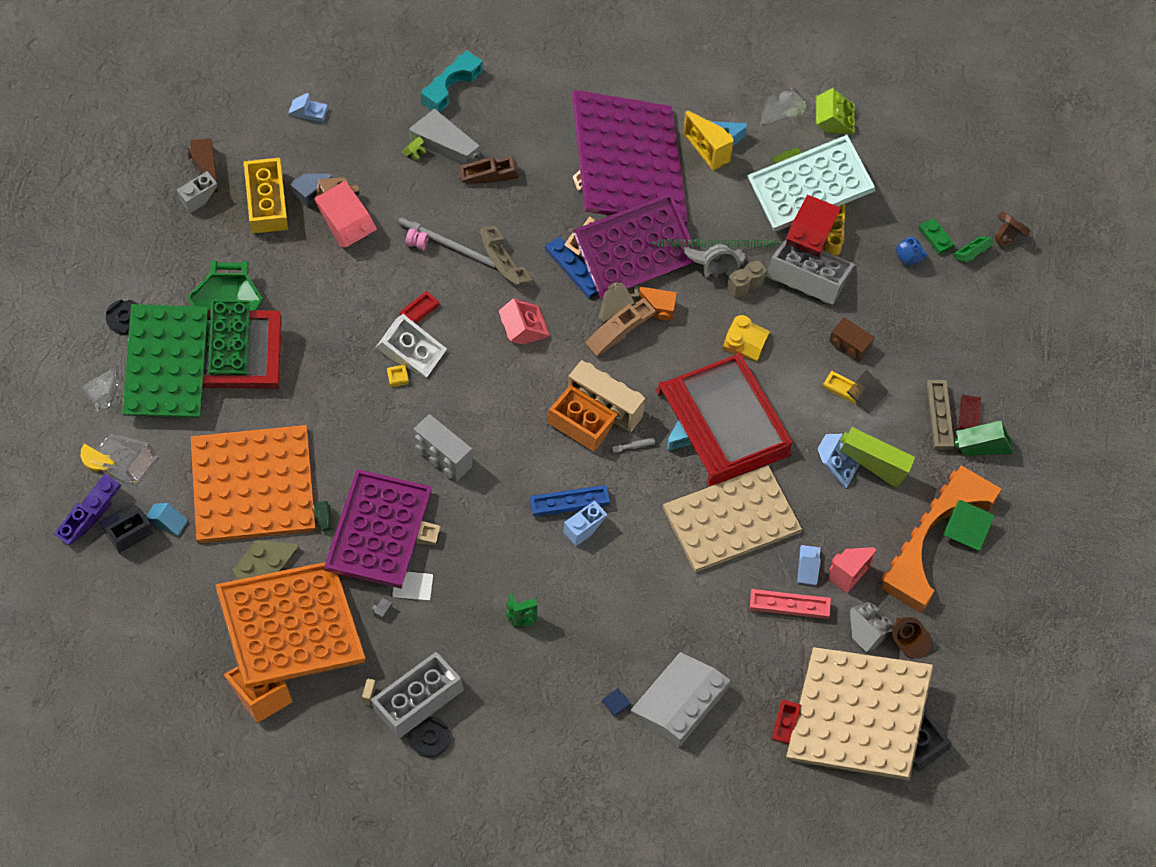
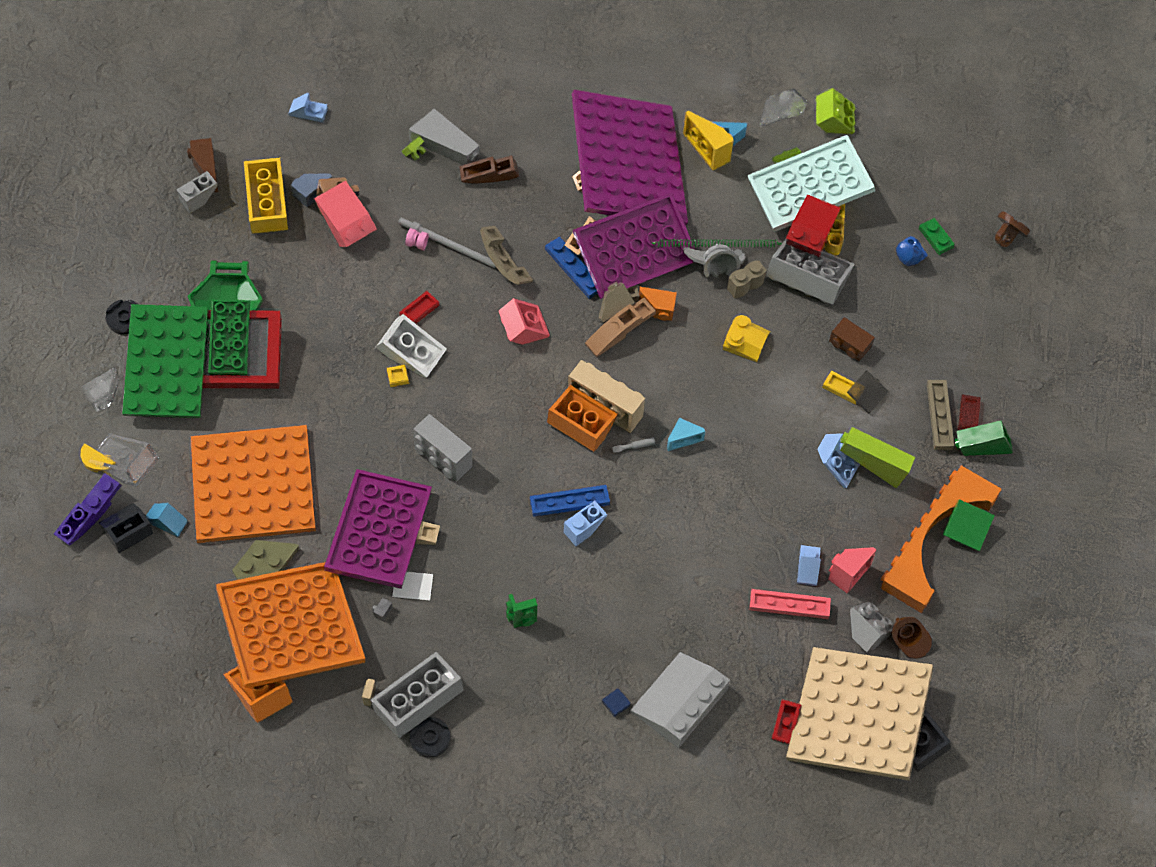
(322, 513): clear green cone -> none
(465, 68): teal arch -> none
(727, 419): piece -> none
(731, 518): tan plate -> none
(972, 249): green plate -> none

